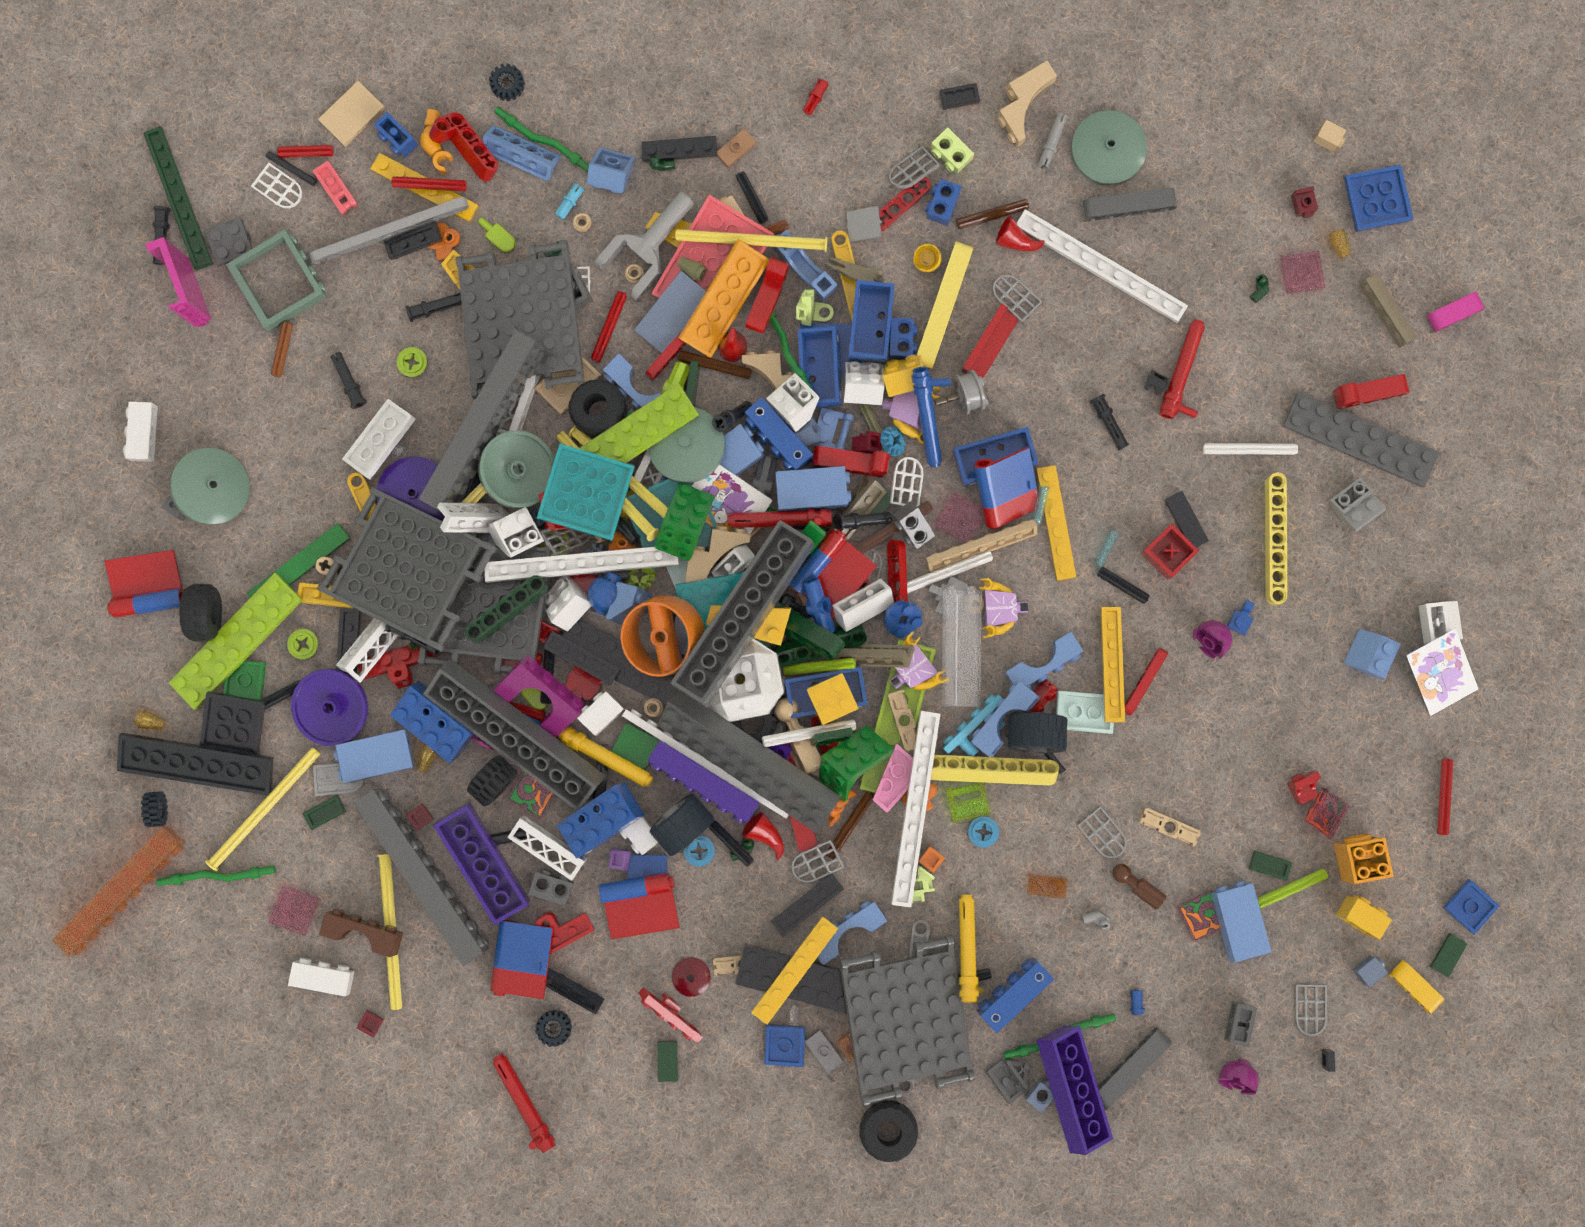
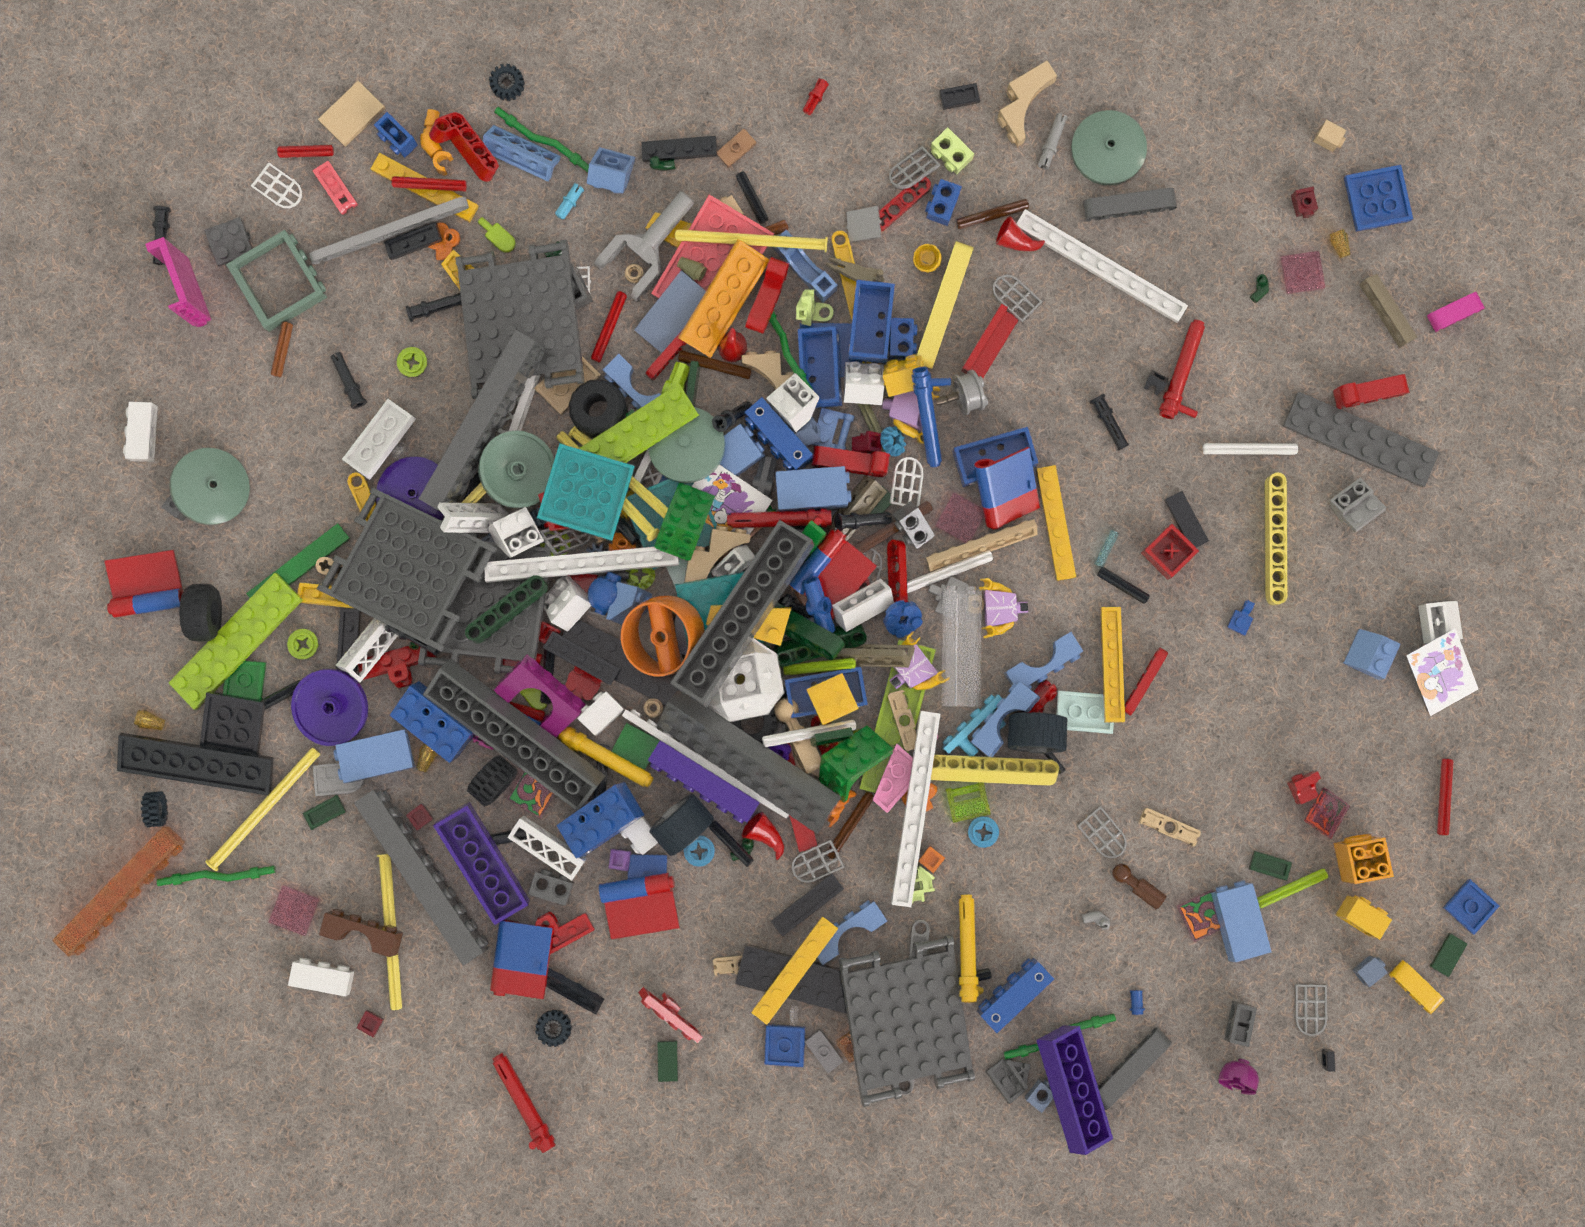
(178, 198): dark green tile -> none
(291, 168): black bar -> none
(582, 216): tan plate -> none
(695, 967): dark red dish -> none
(888, 1150): black tyre -> none
(1040, 504): clear light blue piece -> none
(1047, 886): clear orange slope -> none
(1214, 638): magenta cylinder -> none

